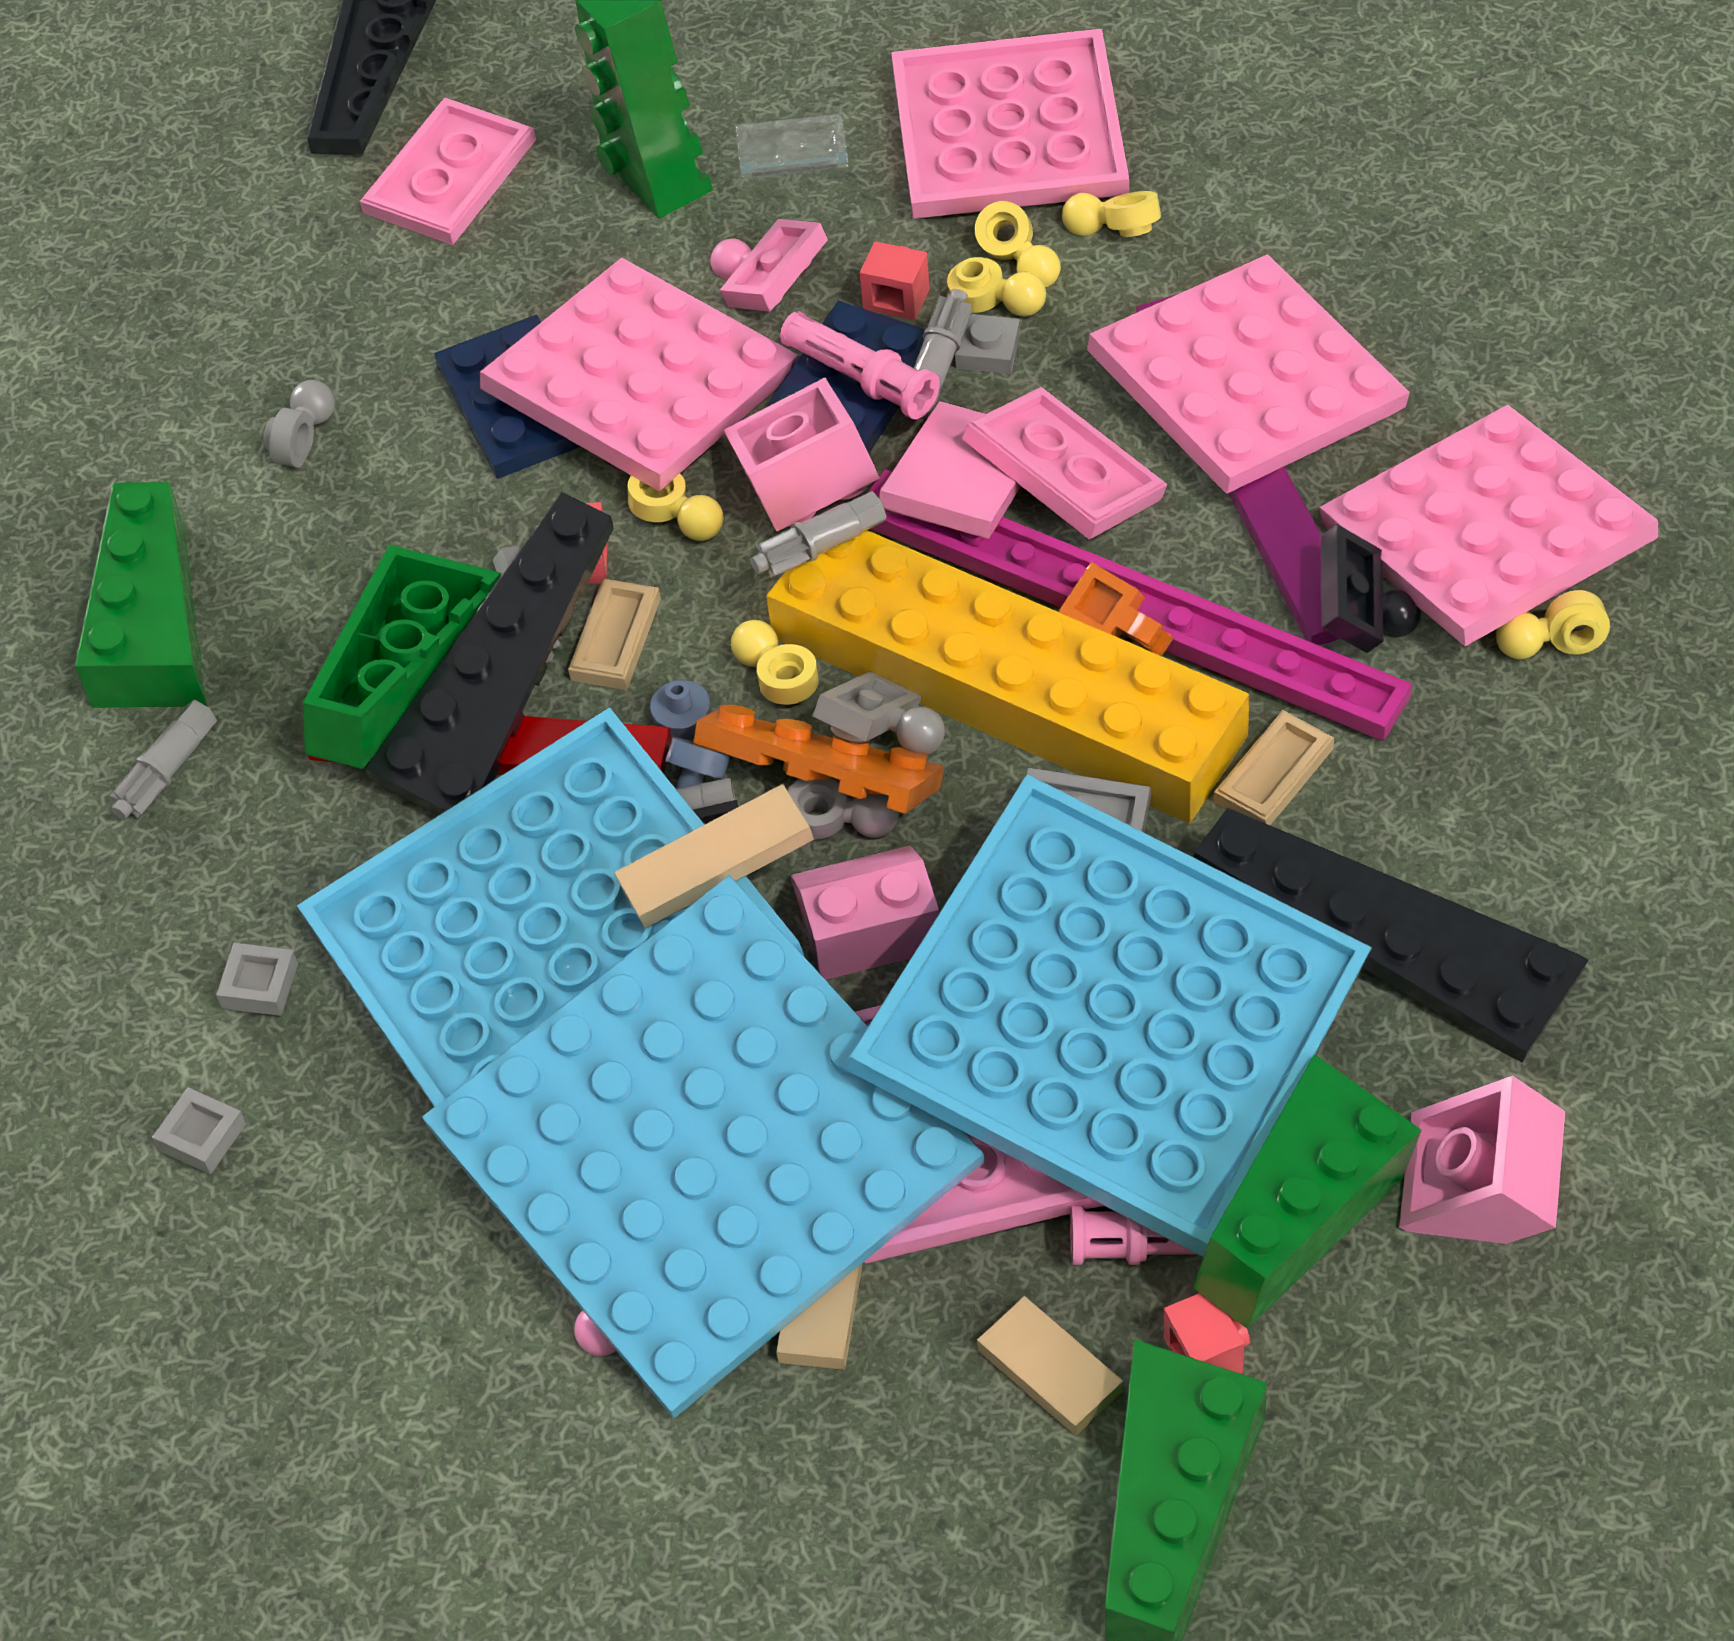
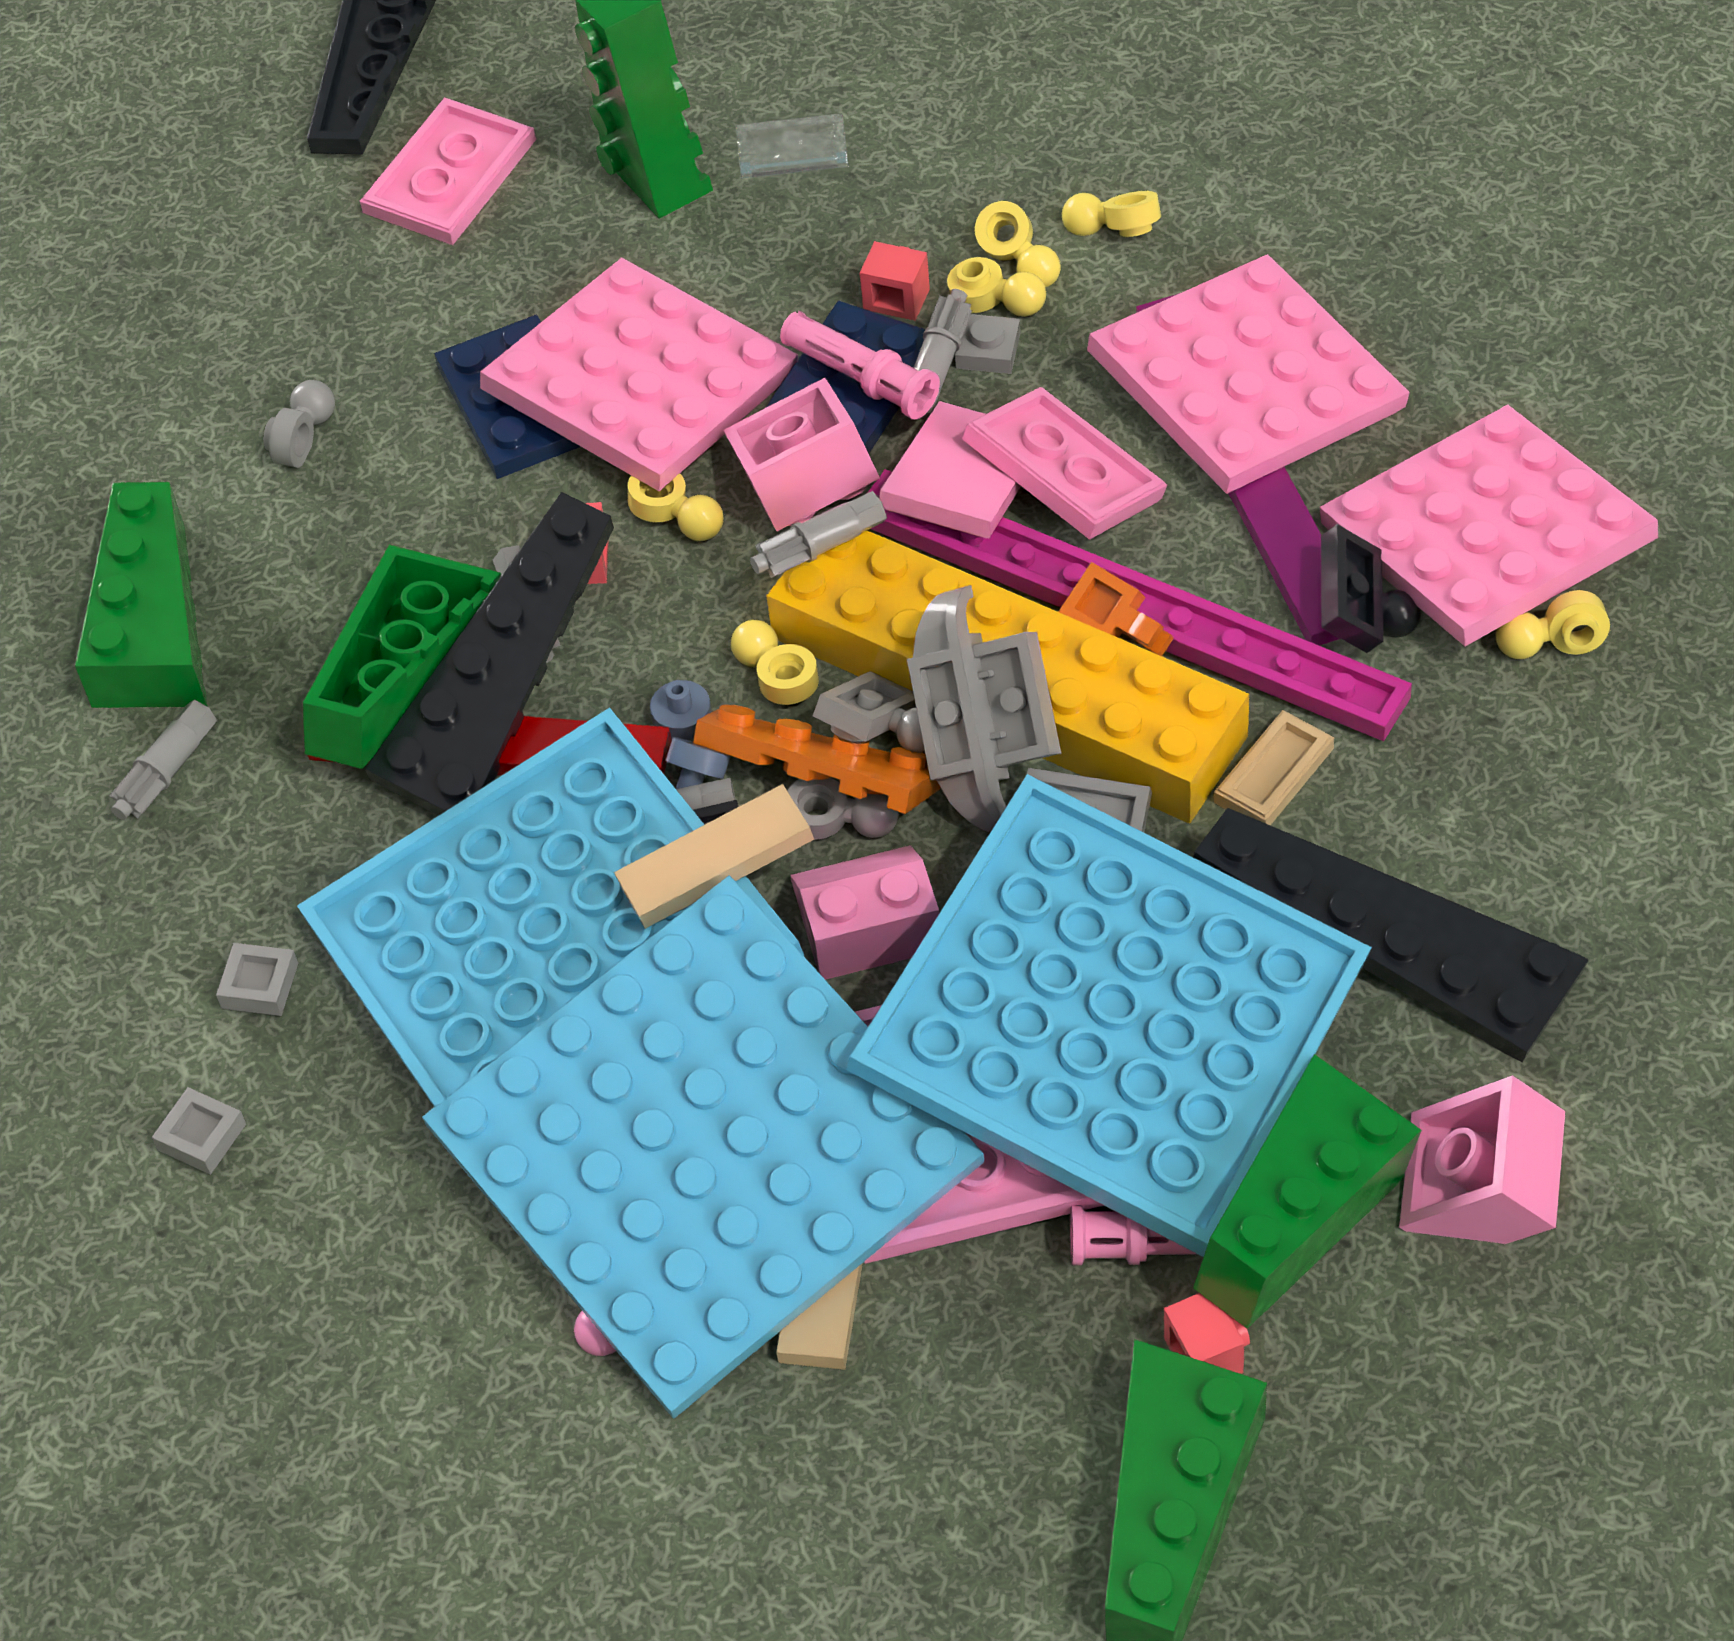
(614, 634): tan tile -> none
(765, 274): bright pink plate -> none
(978, 706): none -> light grey plate
(1009, 123): bright pink plate -> none
(1050, 1365): tan tile -> none

